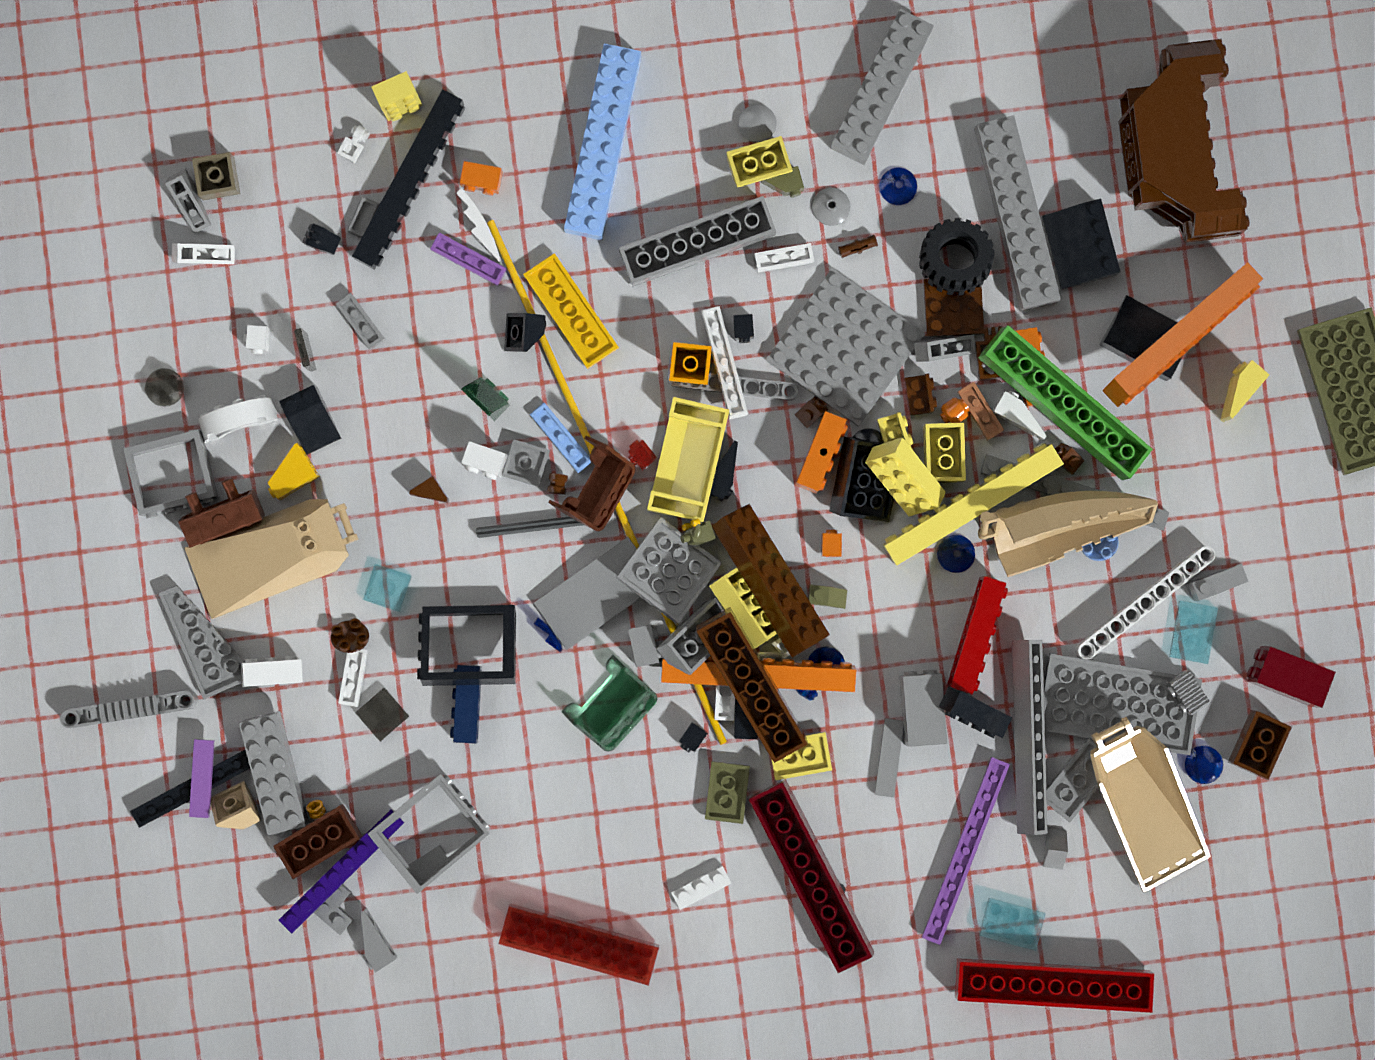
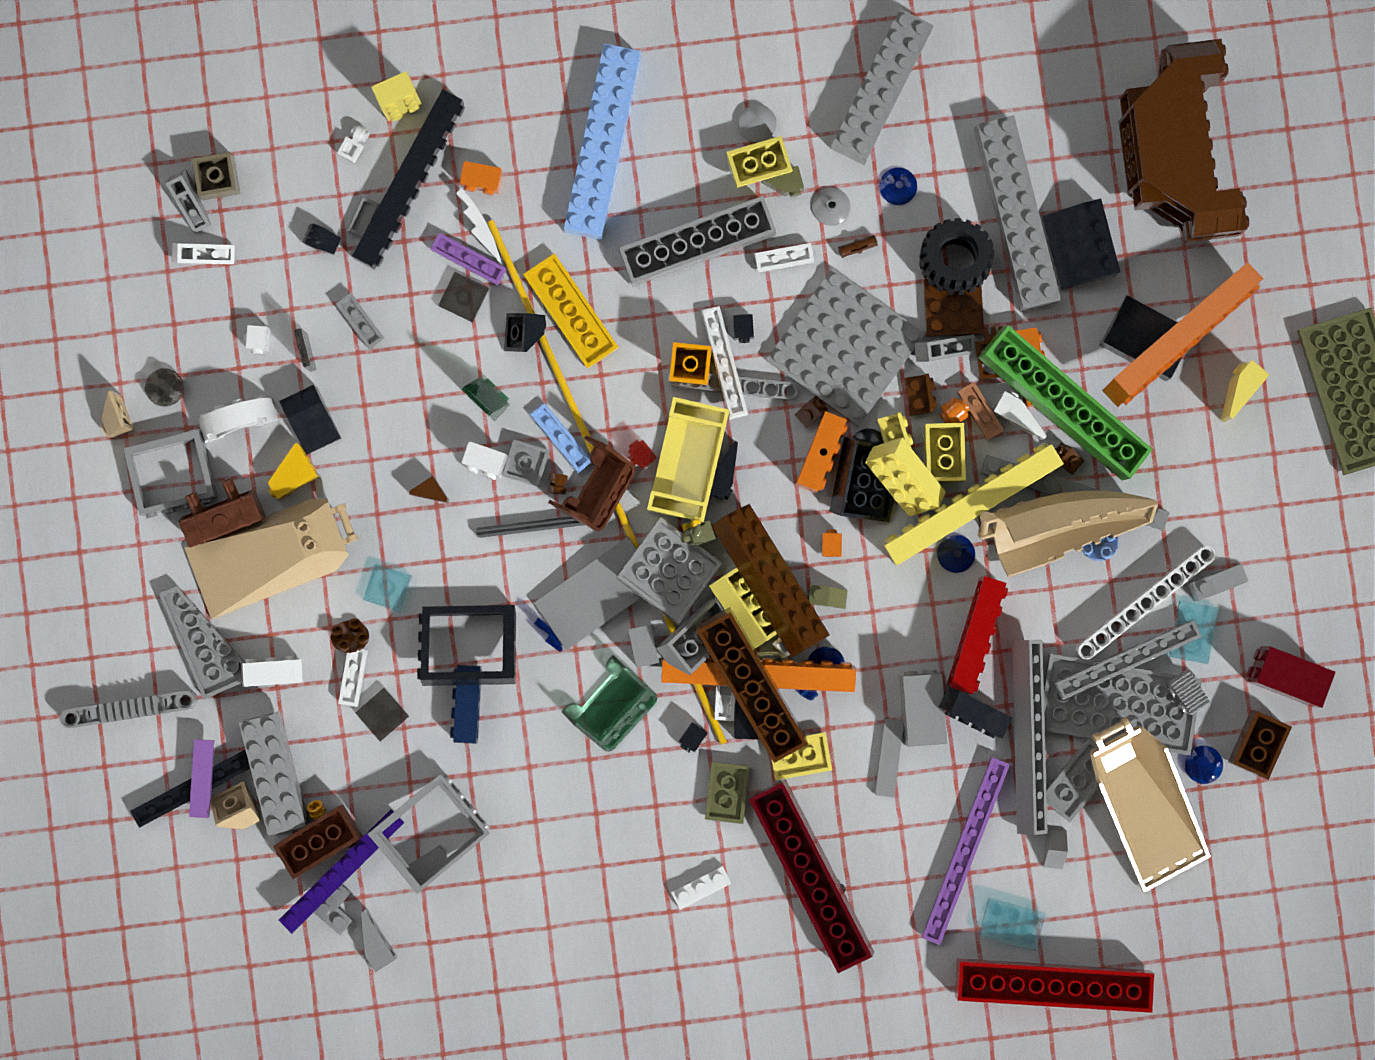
(115, 416): none -> tan slope
(463, 297): none -> clear smoke tile
(579, 944): clear red brick -> none
(1127, 659): none -> light grey tile

